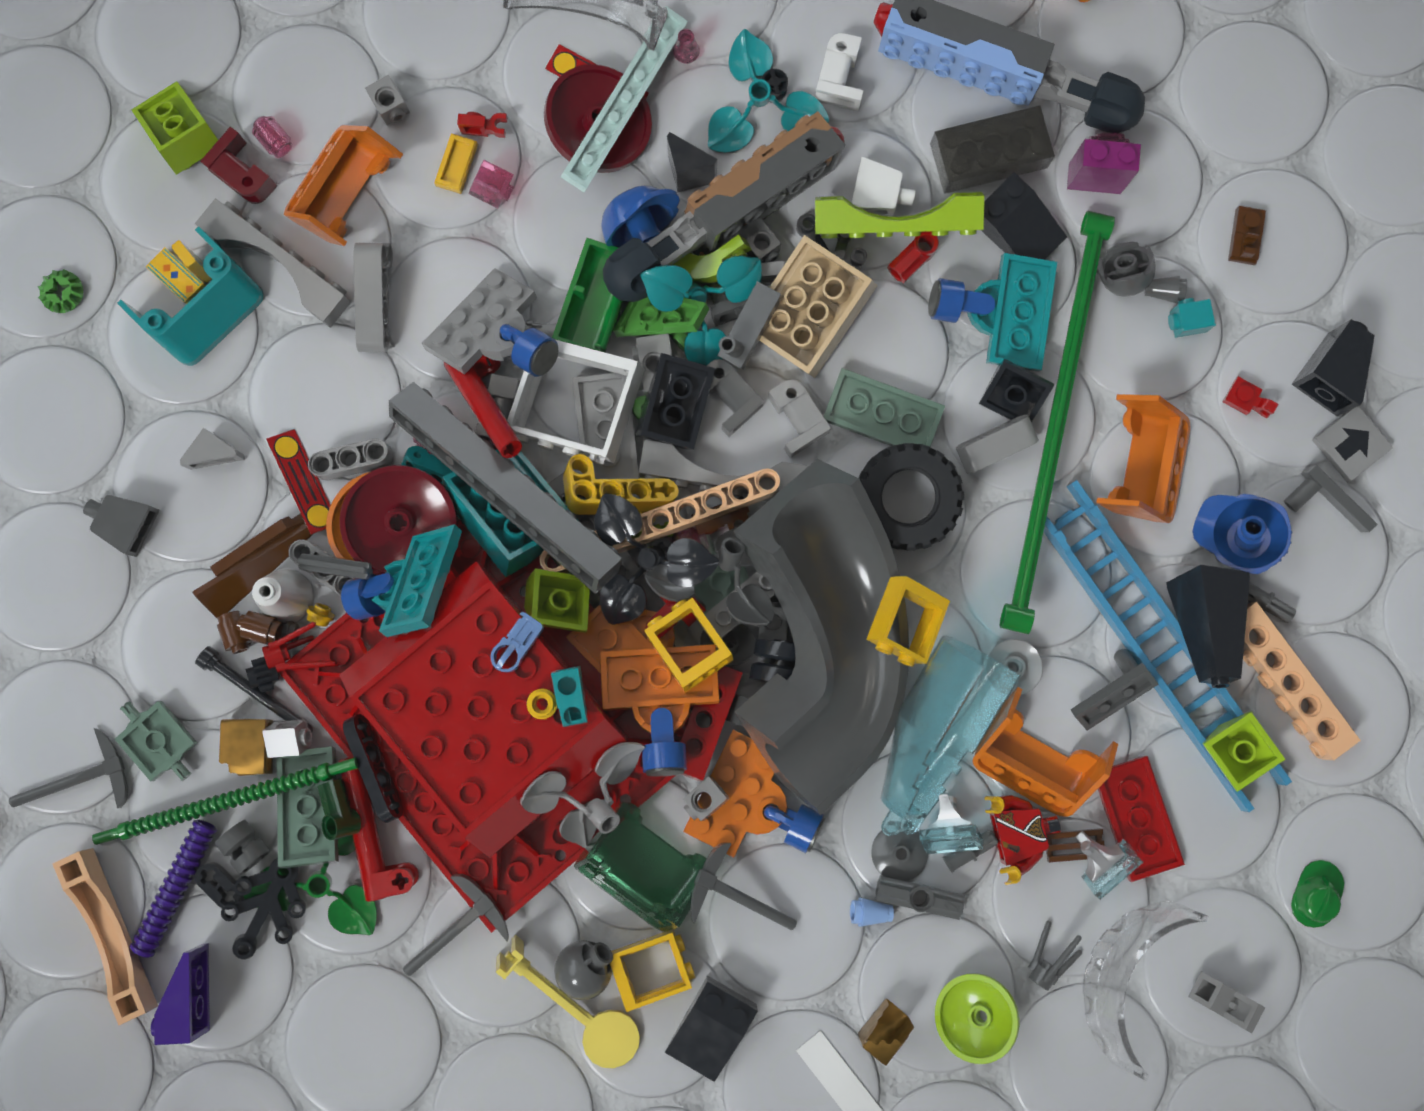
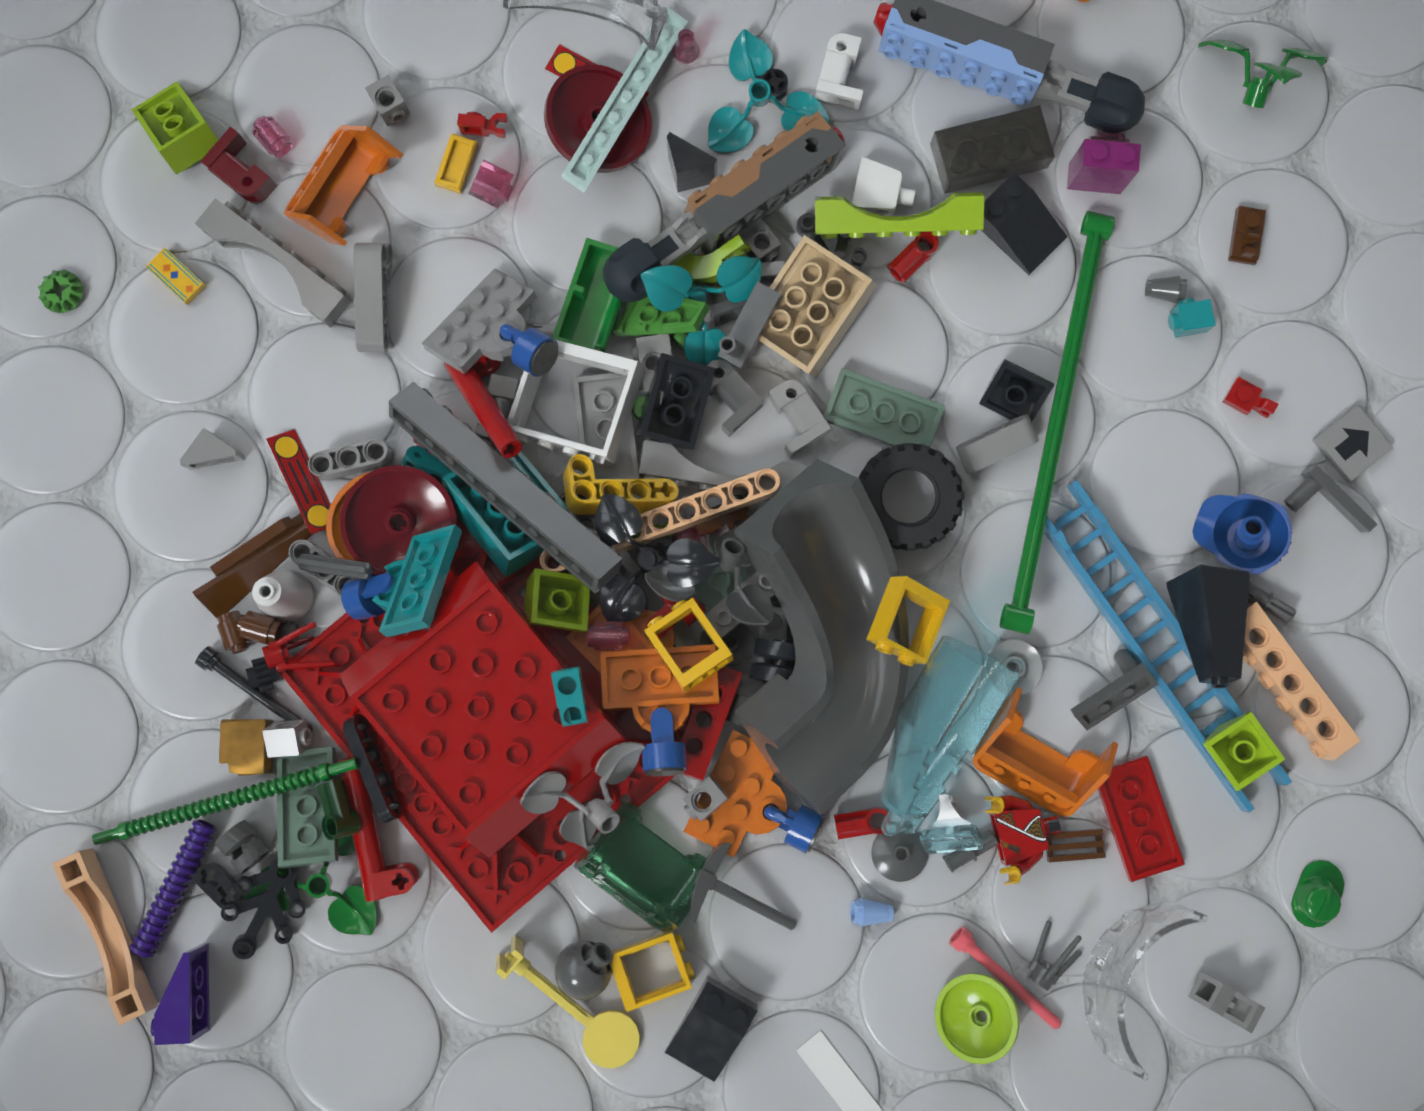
(111, 766): dark grey piece -> none
(121, 522): dark grey torso -> none
(155, 741): sand green plate -> none
(190, 260): yellow tile -> none
(209, 314): teal windscreen -> none
(320, 614): yellow plate -> none
(483, 905): dark grey piece -> none
(520, 638): medium blue piece -> none
(532, 704): yellow plate -> none
(608, 636): none -> clear pink brick
(638, 214): blue piece -> none
(857, 823): none -> red piece
(885, 1032): pearl gold piece -> none
(937, 900): dark grey piece -> none
(963, 941): none -> coral piece
(1007, 309): teal plate -> none
(1107, 864): piece -> none
(1127, 269): dark grey cylinder -> none
(1153, 460): orange windscreen -> none
(1259, 88): none -> green plant
(1338, 368): black slope -> none

